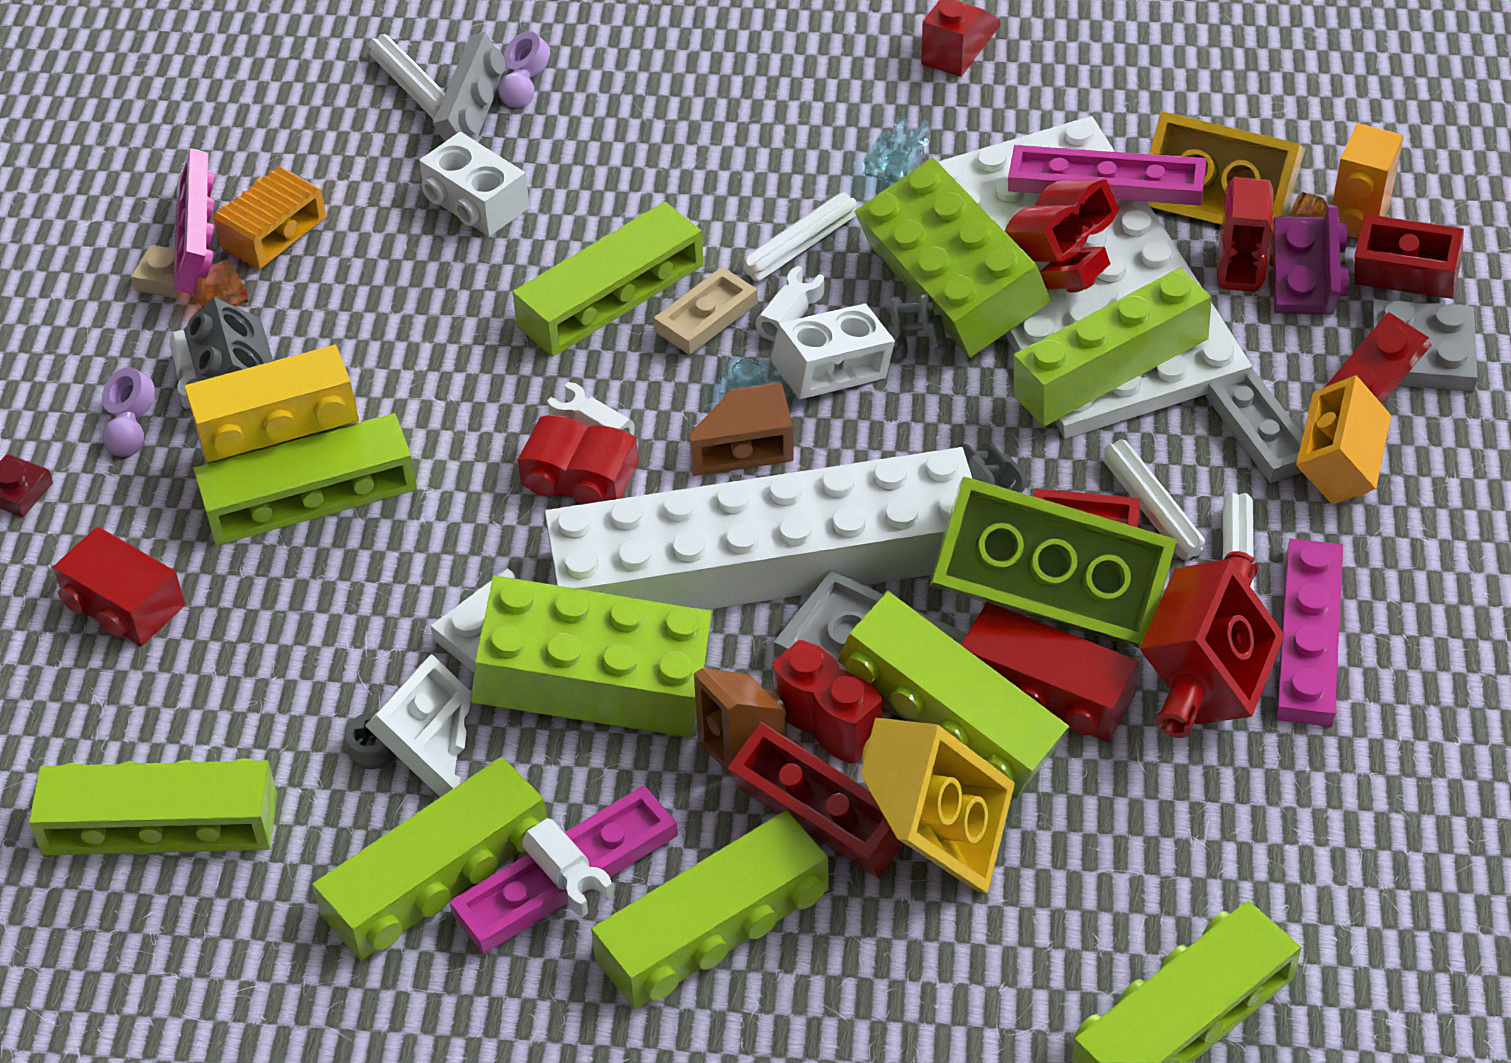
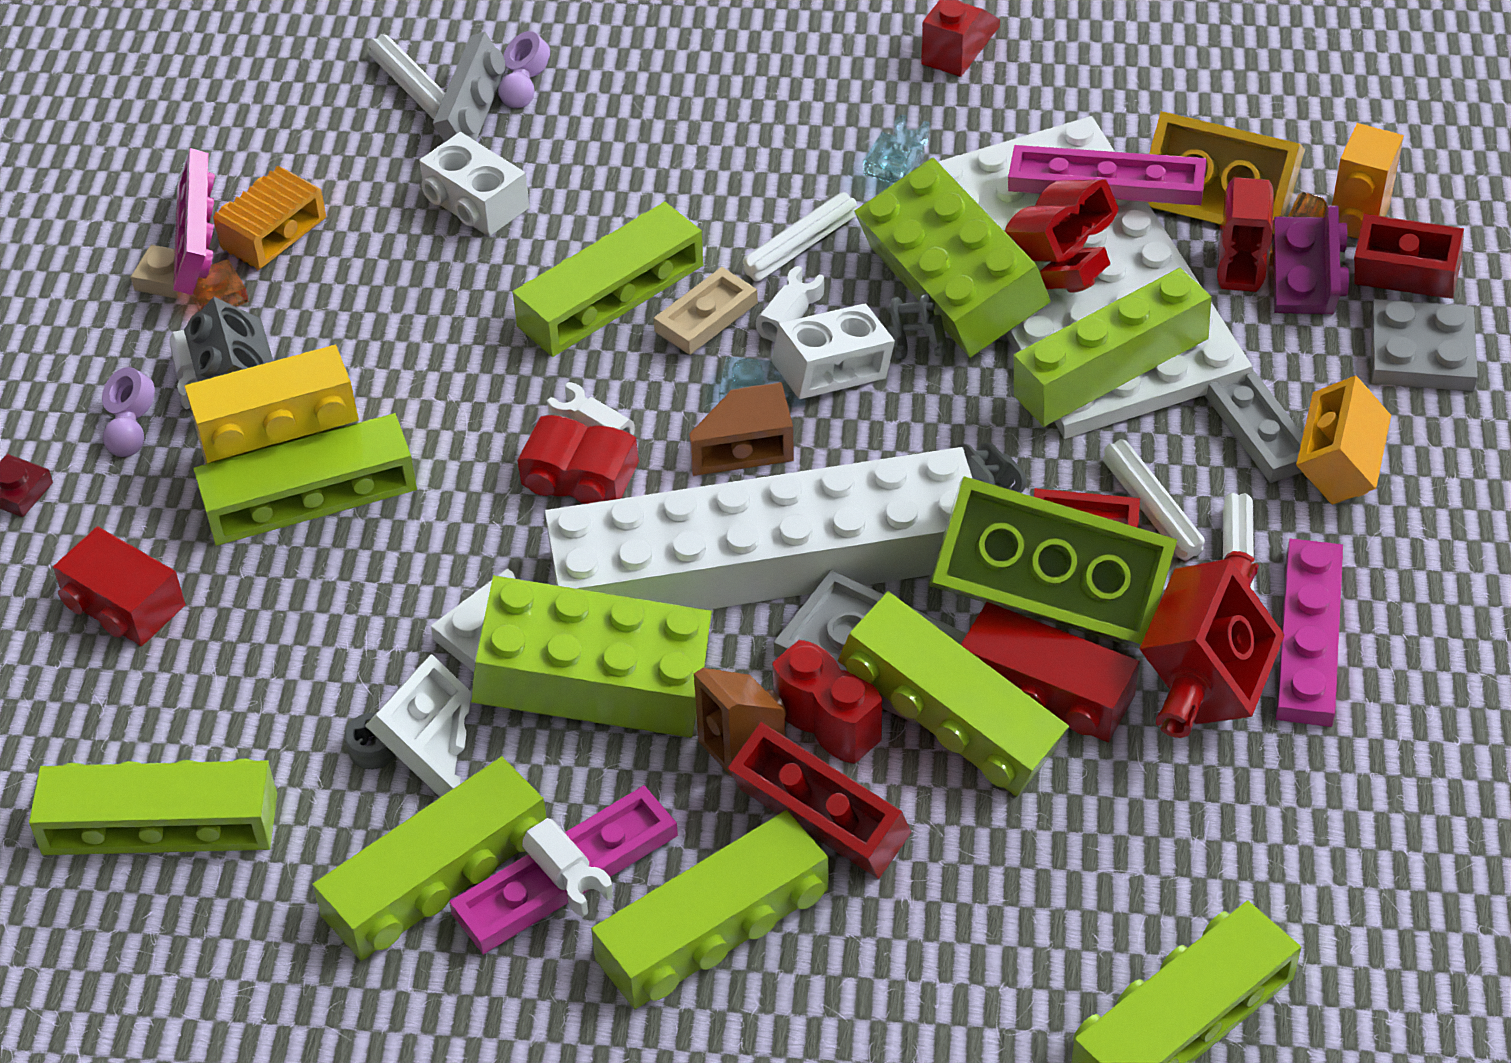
(938, 797): yellow slope -> none
(1385, 356): red plate -> none

